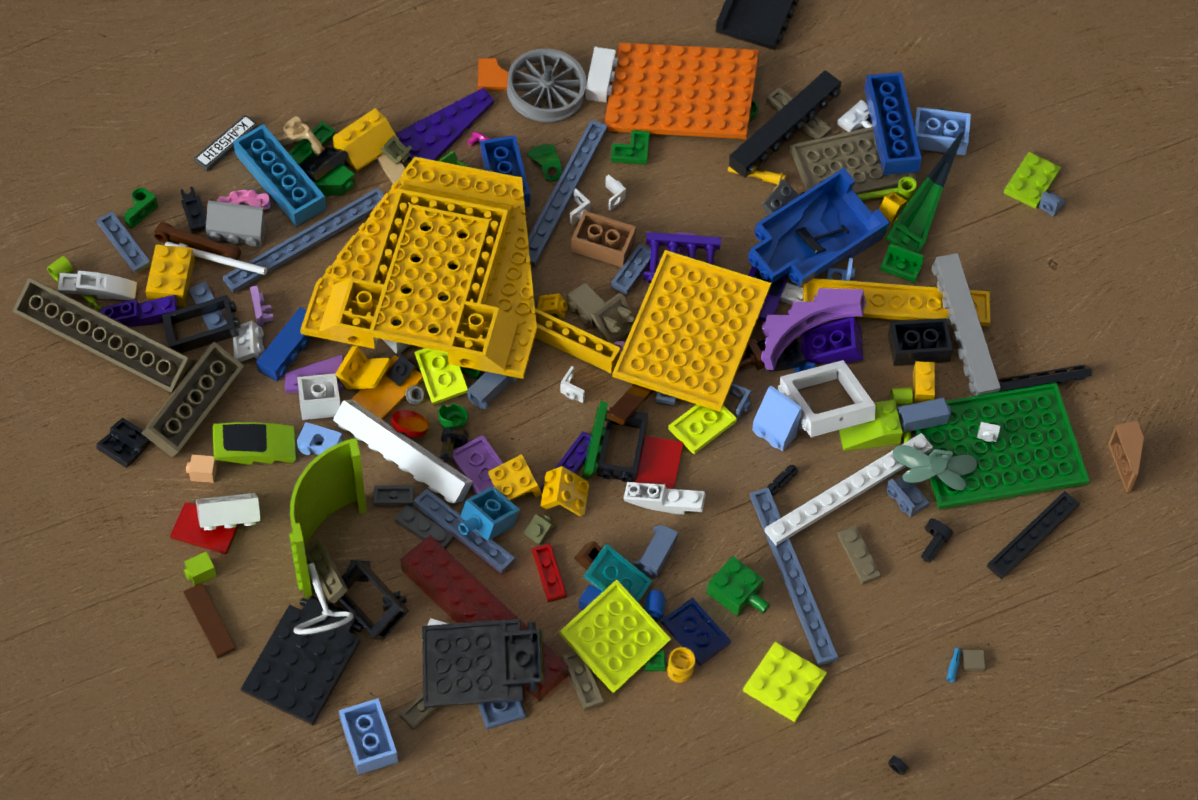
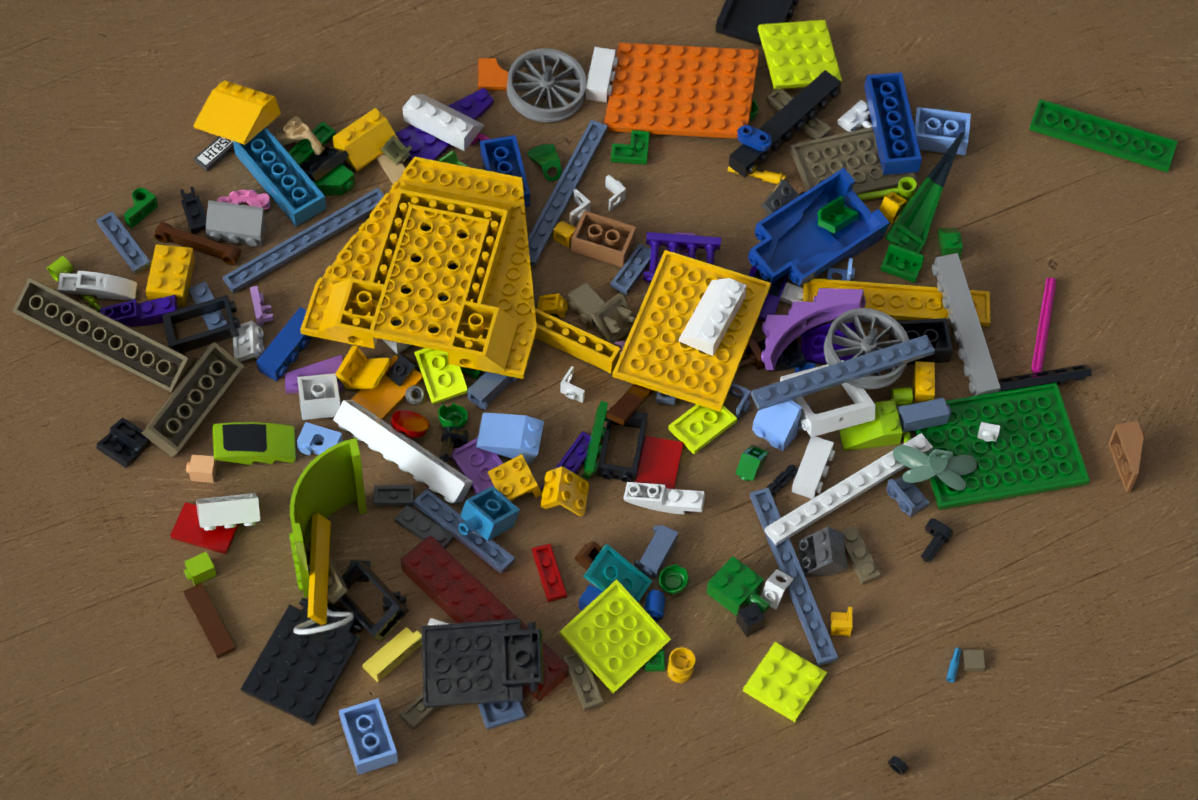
(223, 260): white bar -> none
(237, 112): none -> yellow slope
(319, 569): none -> yellow tile
(393, 654): none -> light yellow panel
(441, 121): none -> white slope
(510, 435): none -> light blue slope
(539, 528): olive bracket -> none
(563, 233): none -> yellow brick
(674, 579): none -> green hair
(696, 631): clear blue plate -> none
(714, 315): none -> white slope
(750, 619): none -> black brick
(751, 463): none -> green slope
(753, 138): none -> blue plate
(774, 589): none -> white bracket
(798, 52): none -> neon yellow plate
(811, 241): black piece -> none
(813, 467): none -> white brick
(822, 553): none -> flat silver slope
(836, 216): none -> green bracket
(841, 623): none -> yellow panel
(842, 372): none -> sand blue plate
(863, 344): none -> light grey wheel
(949, 241): none -> green slope
(1032, 179): lime plate -> none
(1033, 535): black plate -> none
(1043, 326): none -> dark pink axle
(1051, 203): sand blue bracket -> none
(1103, 135): none -> green plate

